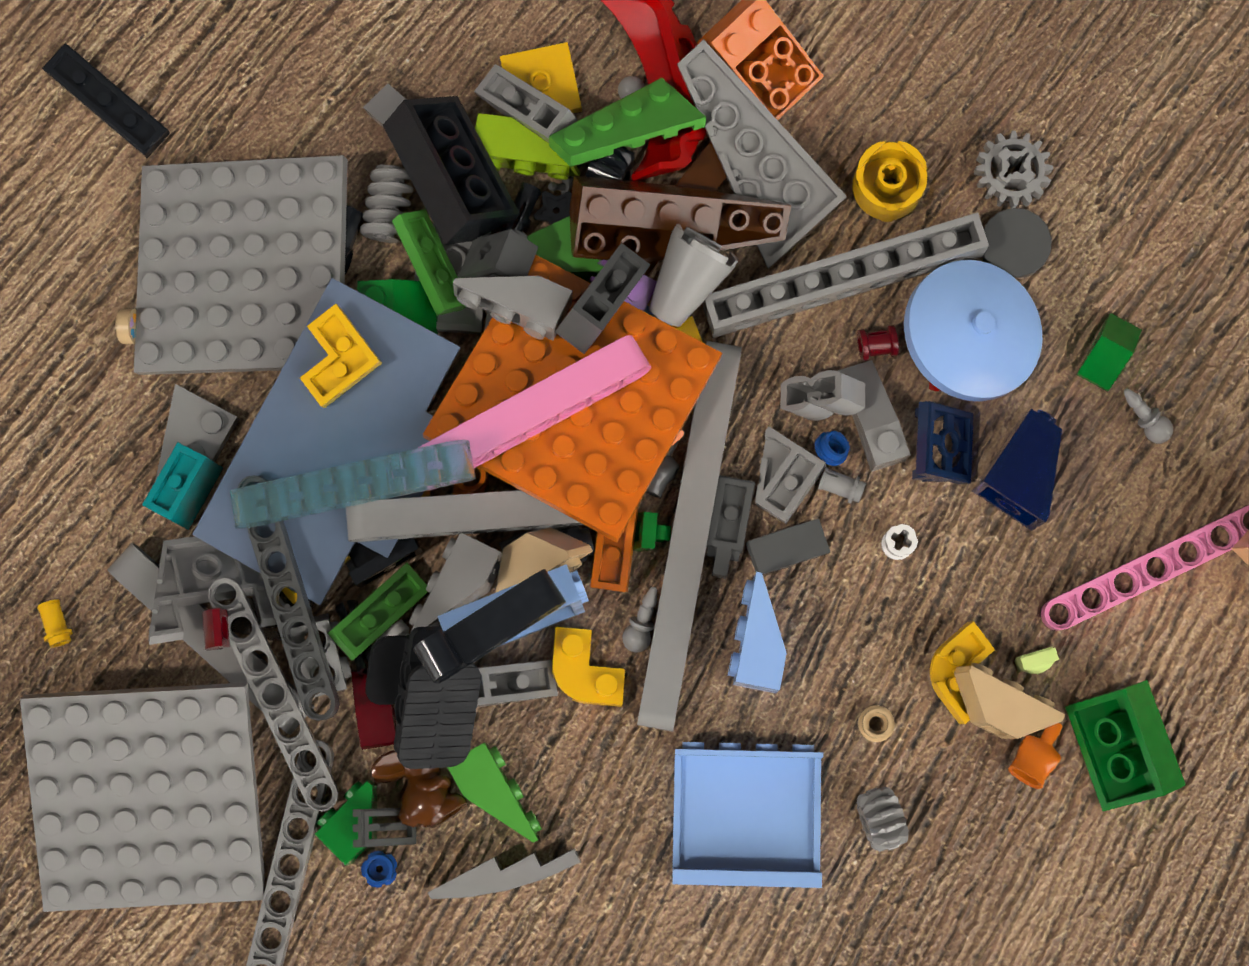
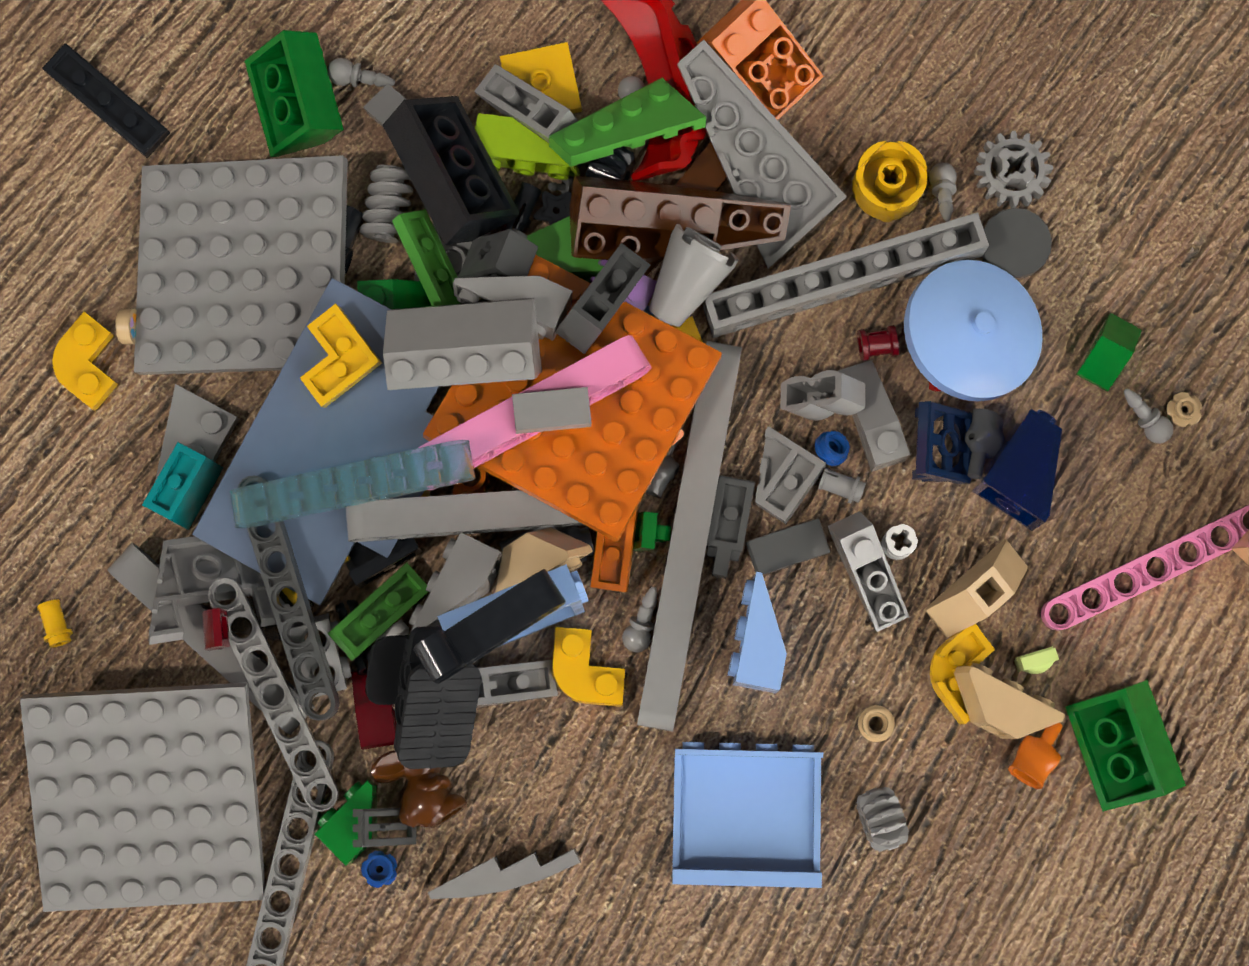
(74, 360): none -> yellow plate
(293, 93): none -> green slope
(343, 72): none -> light grey bar
(461, 344): none -> light grey slope
(486, 786): bright green slope -> none
(551, 410): none -> light grey tile
(868, 570): none -> light grey slope
(943, 179): none -> light grey bar
(979, 590): none -> tan slope
(984, 439): none -> dark grey piece
(1175, 412): none -> tan plate

